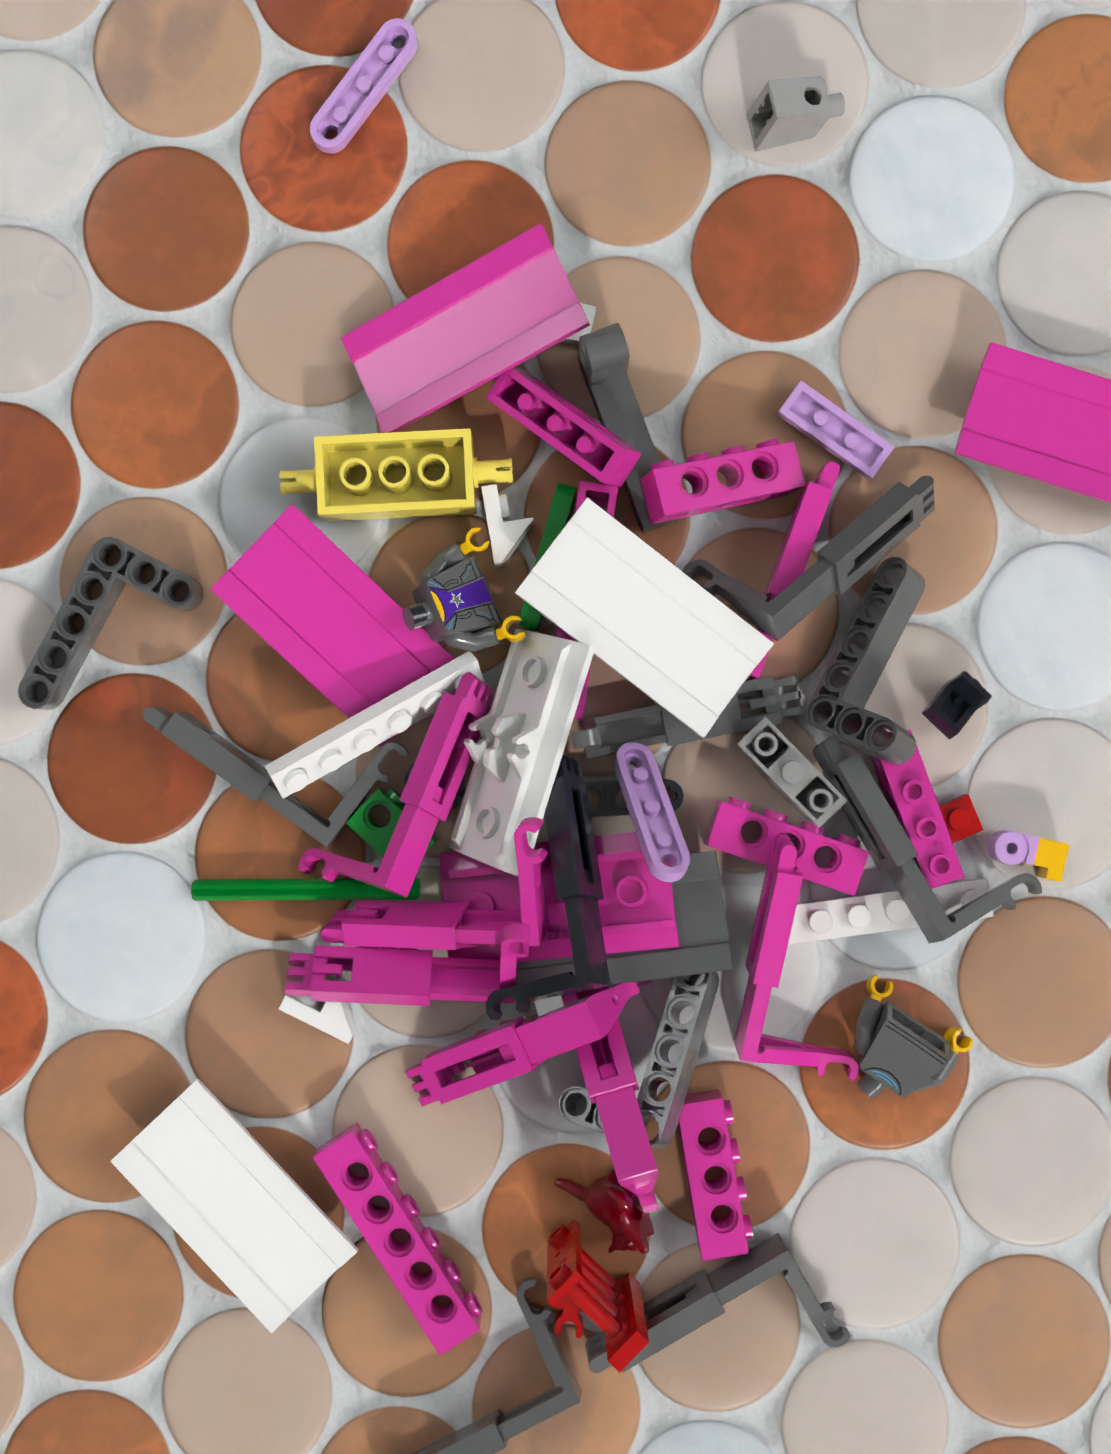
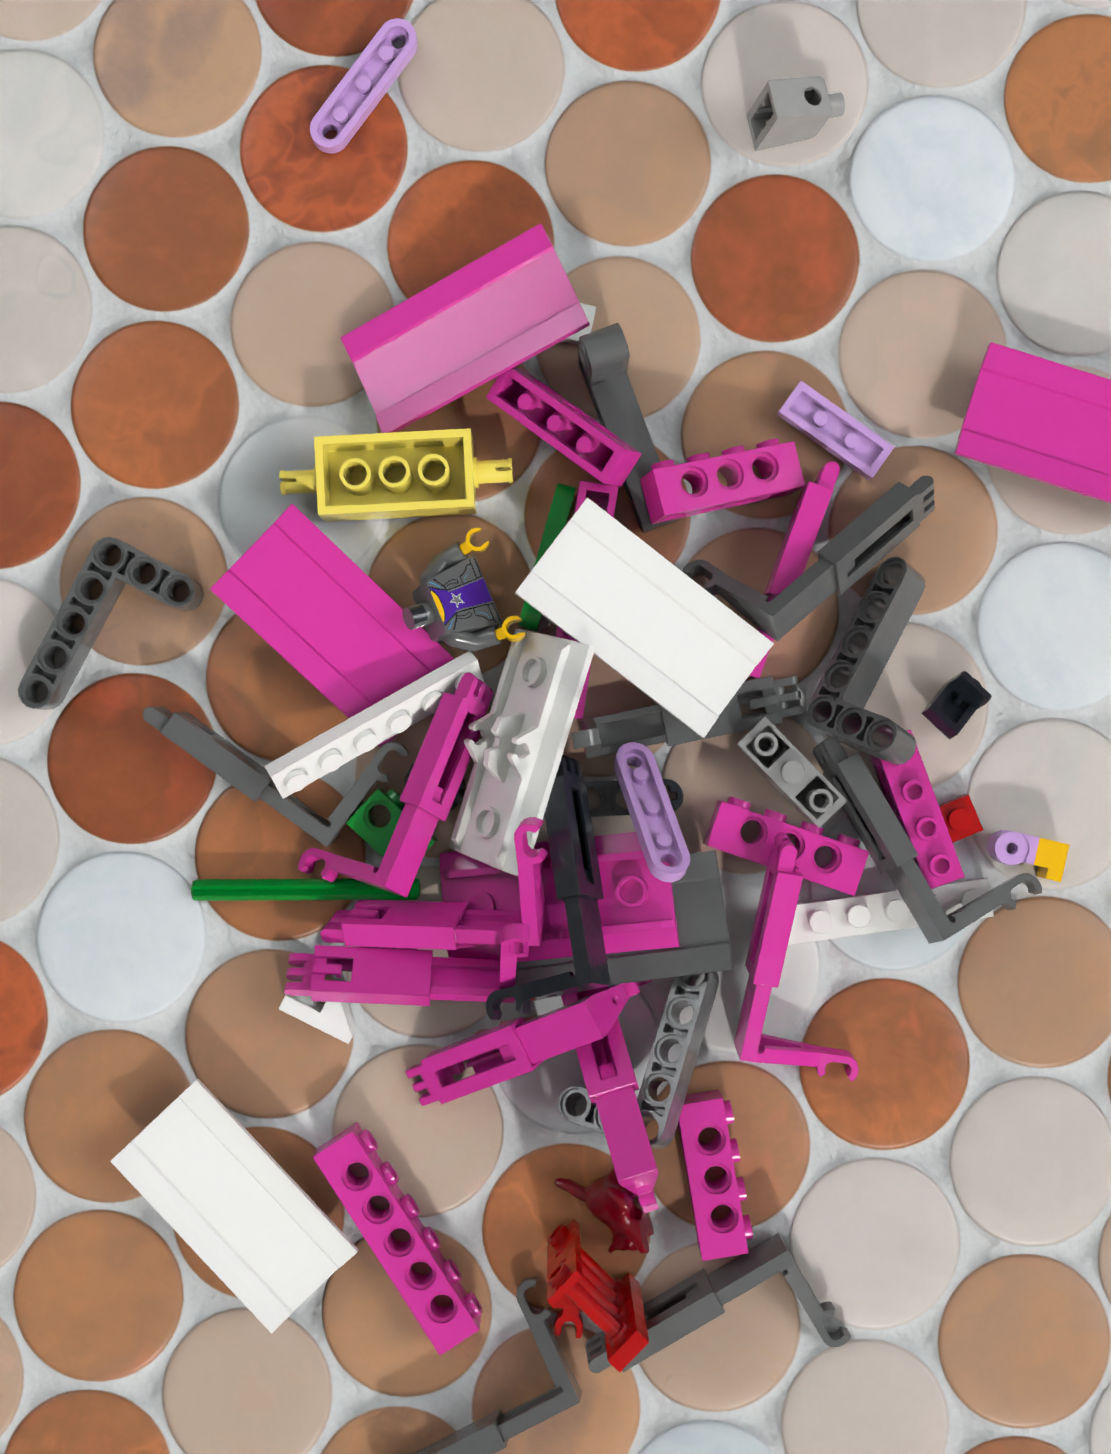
(503, 535): white slope -> none
(901, 1050): dark grey torso -> none

